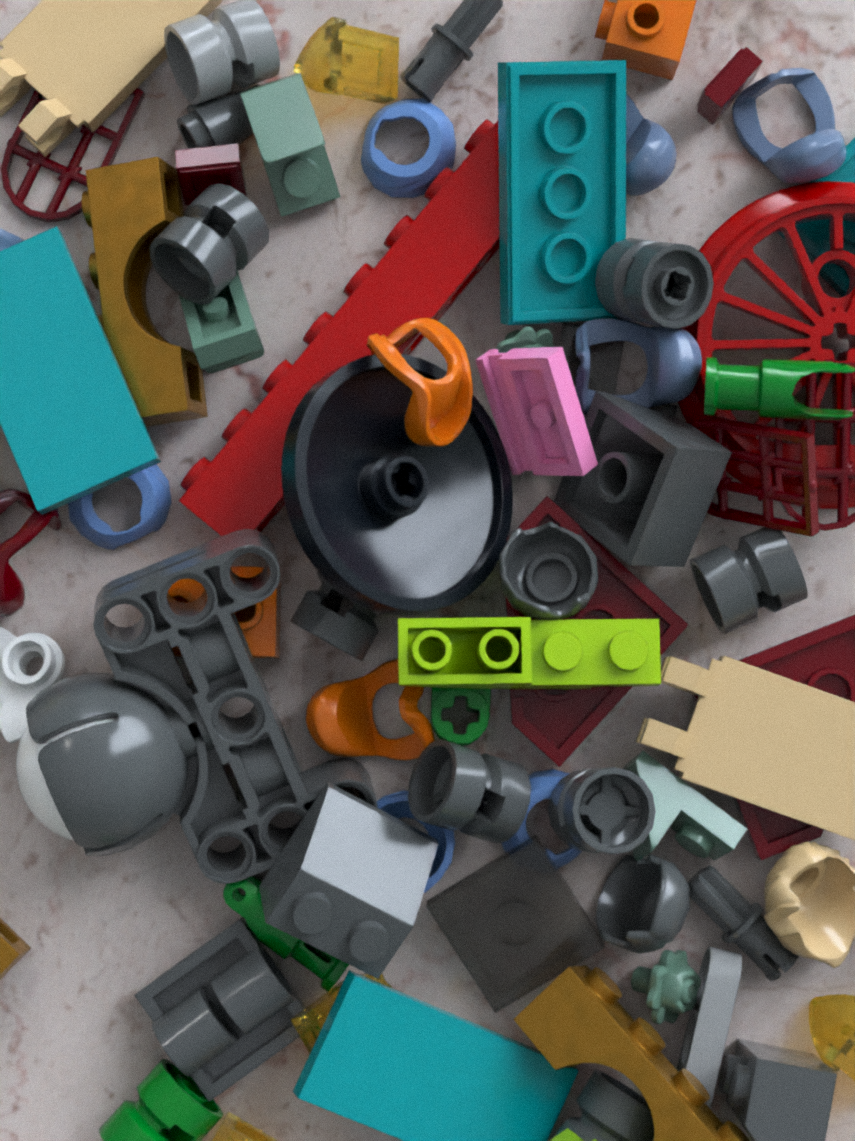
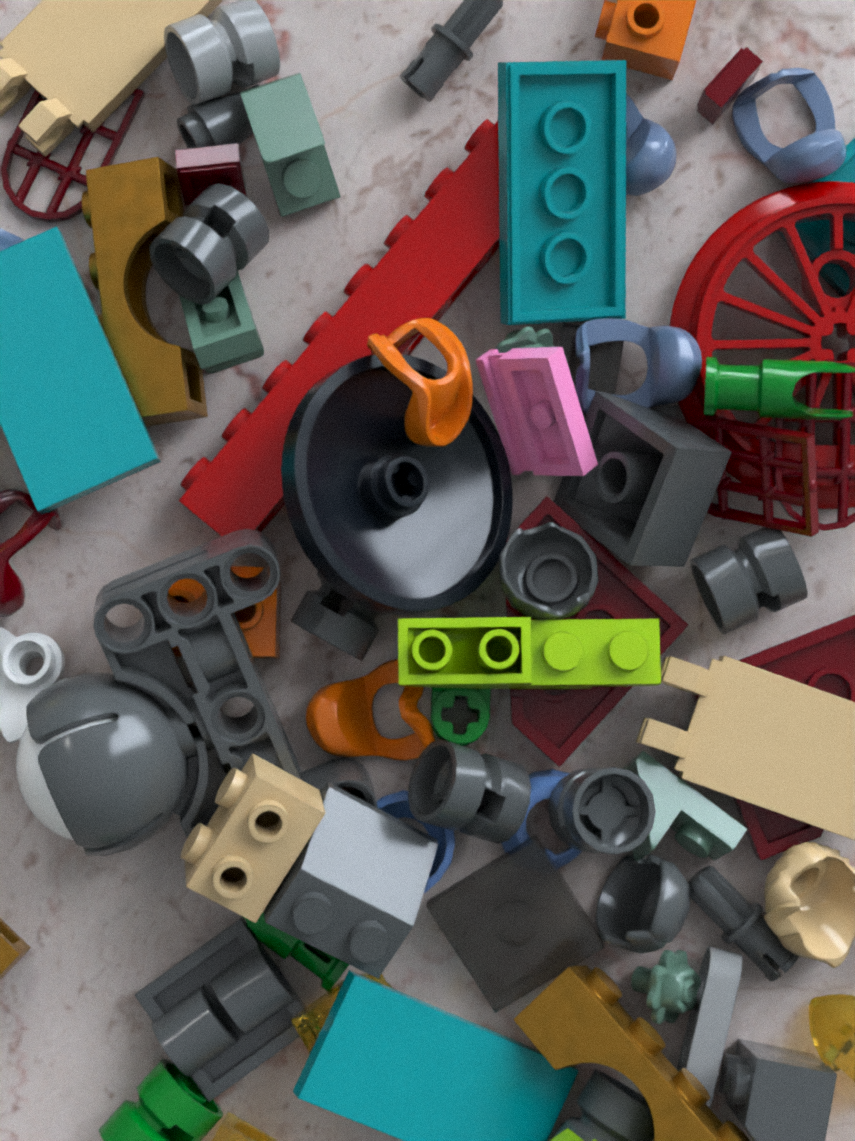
(153, 512): medium blue piece -> none
(251, 837): none -> tan brick
(350, 62): clear yellow tile -> none
(414, 178): medium blue piece -> none
(654, 282): dark grey wheel -> none

